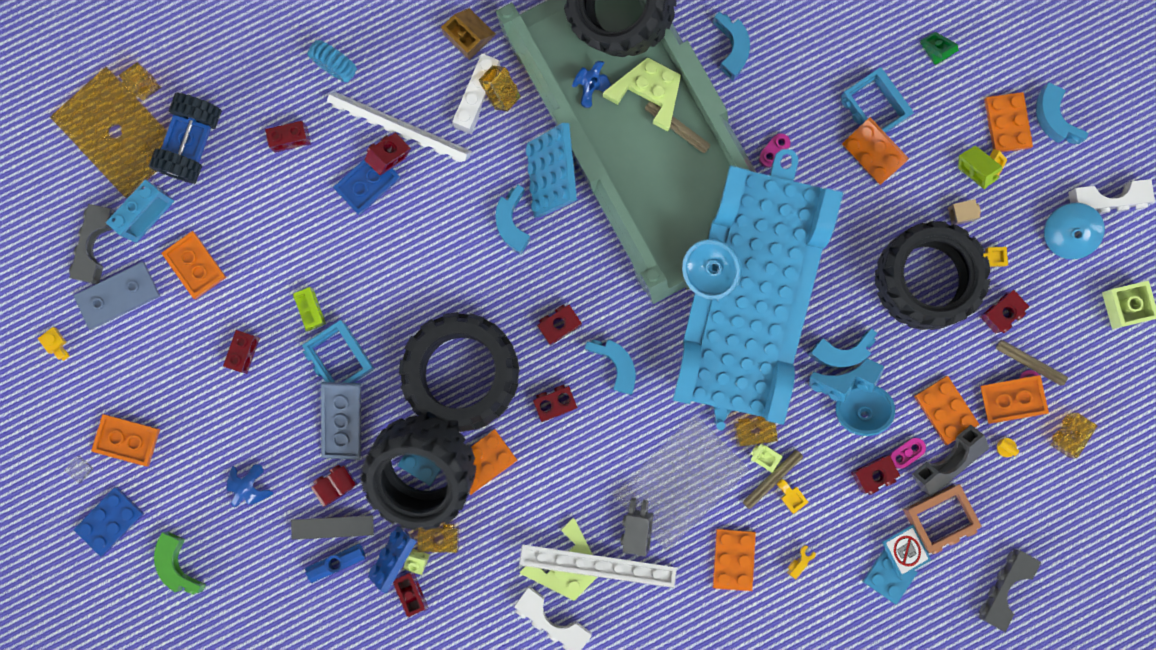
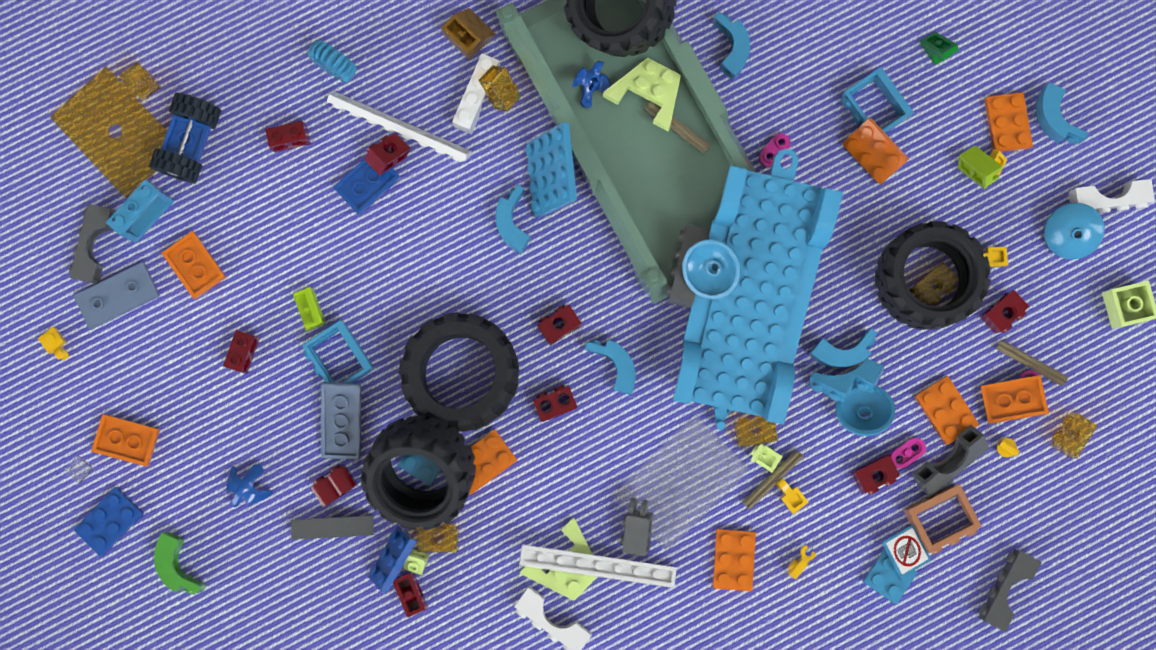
(324, 567): blue piece -> none
(679, 291): none -> dark grey arch
(924, 288): none -> clear yellow brick
(964, 212): tan brick -> none

